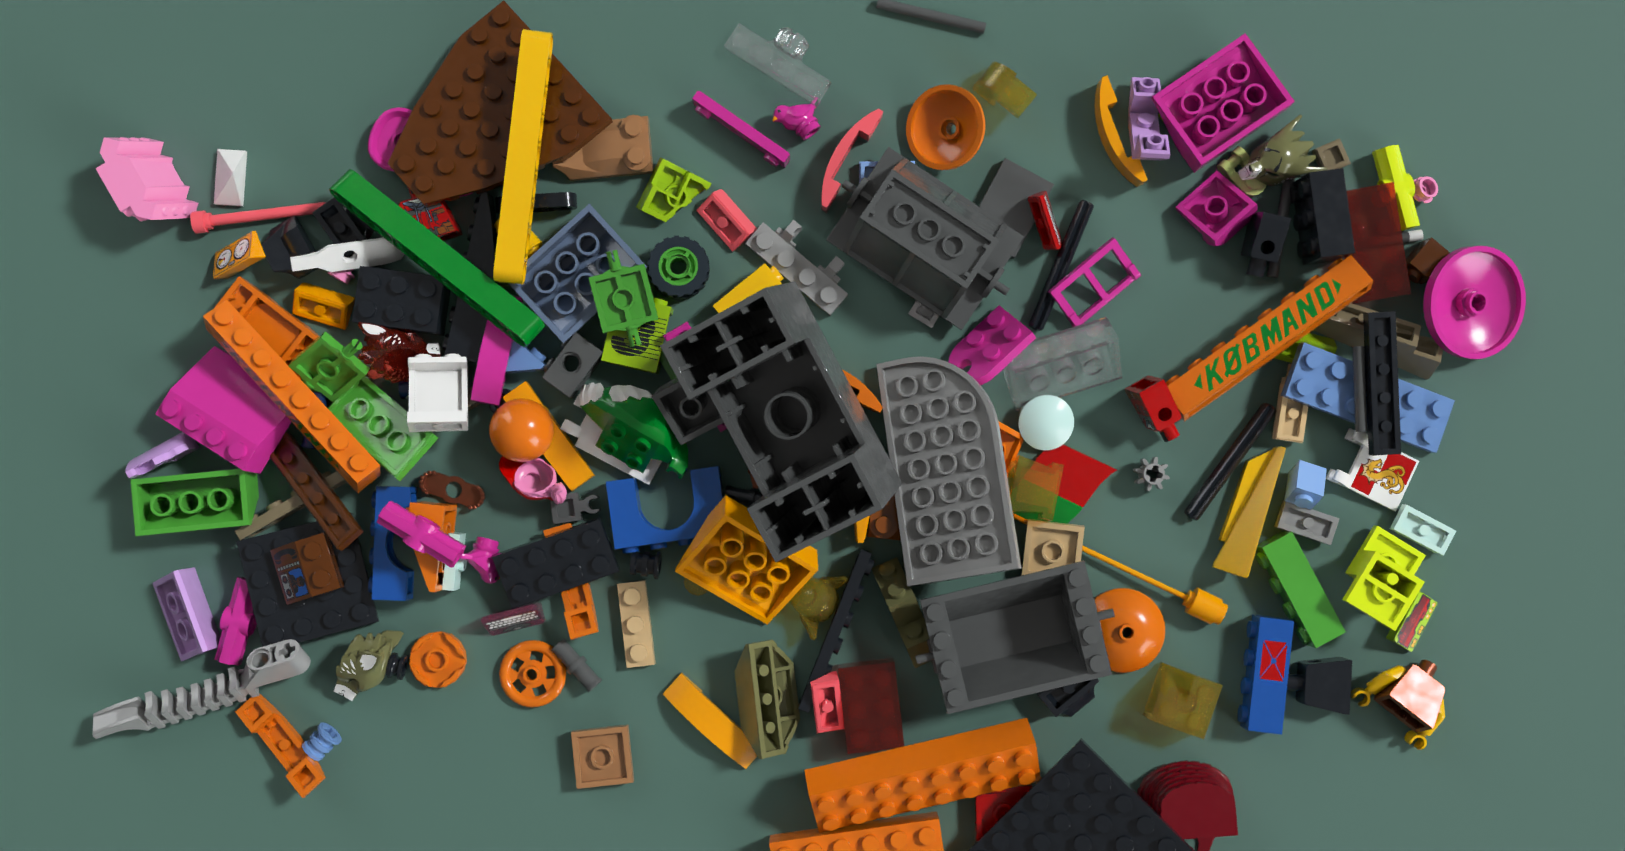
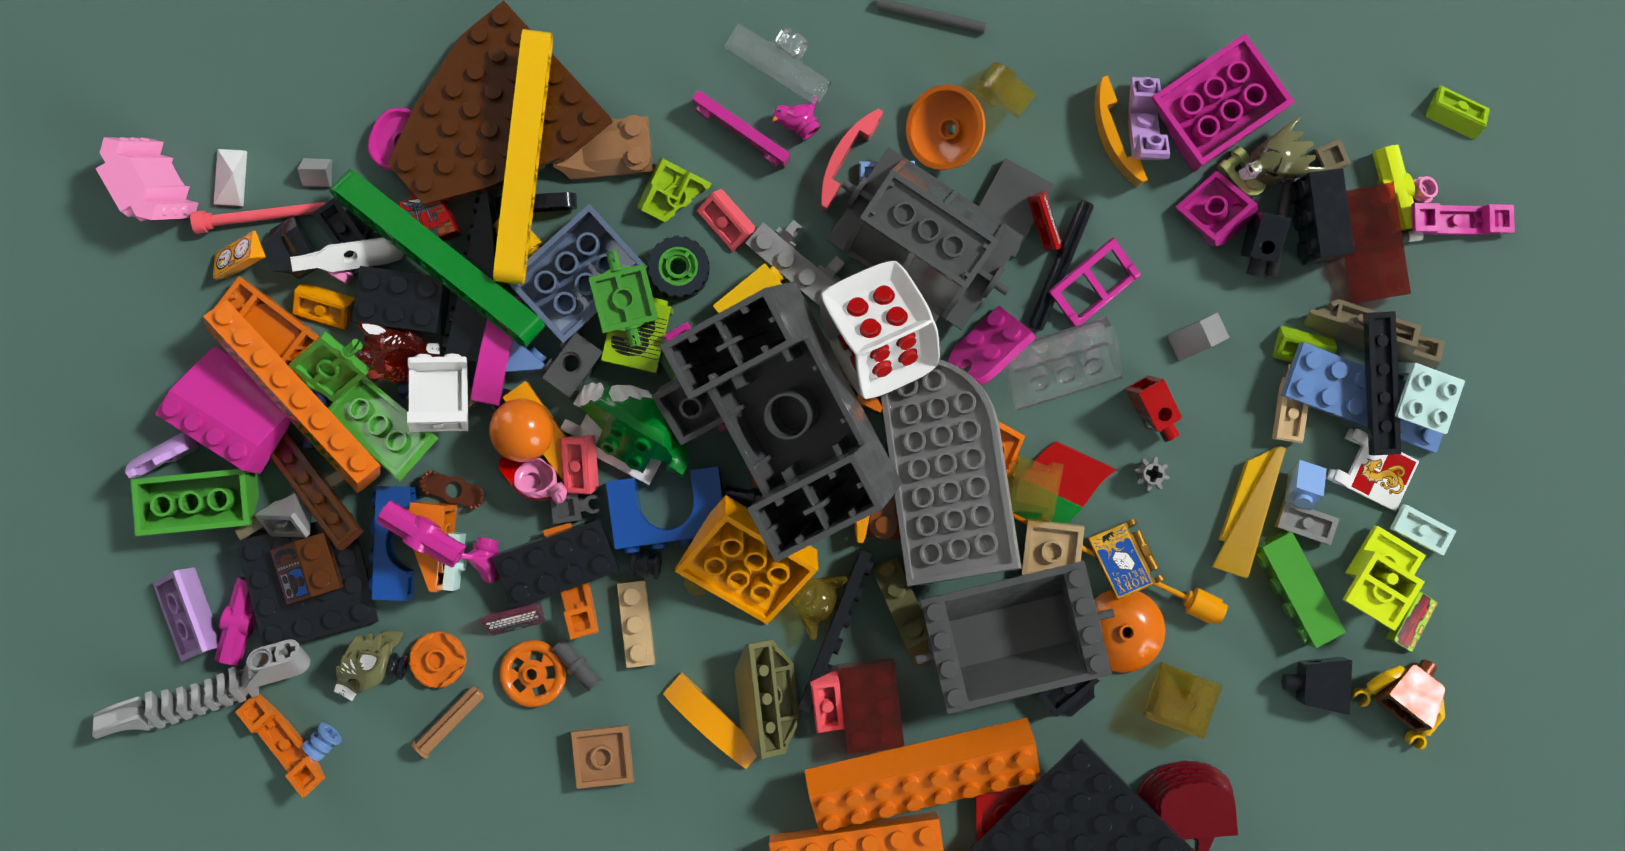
(286, 518): none -> light grey slope
(315, 172): none -> light grey slope
(447, 722): none -> medium nougat axle
(580, 464): none -> coral slope
(880, 329): none -> white piece
(1046, 422): light aqua dish -> none
(1125, 559): none -> piece
(1198, 337): none -> light grey slope
(1230, 461): black axle -> none
(1266, 674): blue brick -> none
(1269, 336): orange brick -> none
(1359, 388): dark grey bar -> none
(1424, 260): reddish brown brick -> none
(1428, 396): none -> light aqua bracket
(1458, 112): none -> lime slope
(1462, 220): none -> dark pink slope
(1474, 302): dark pink dish -> none

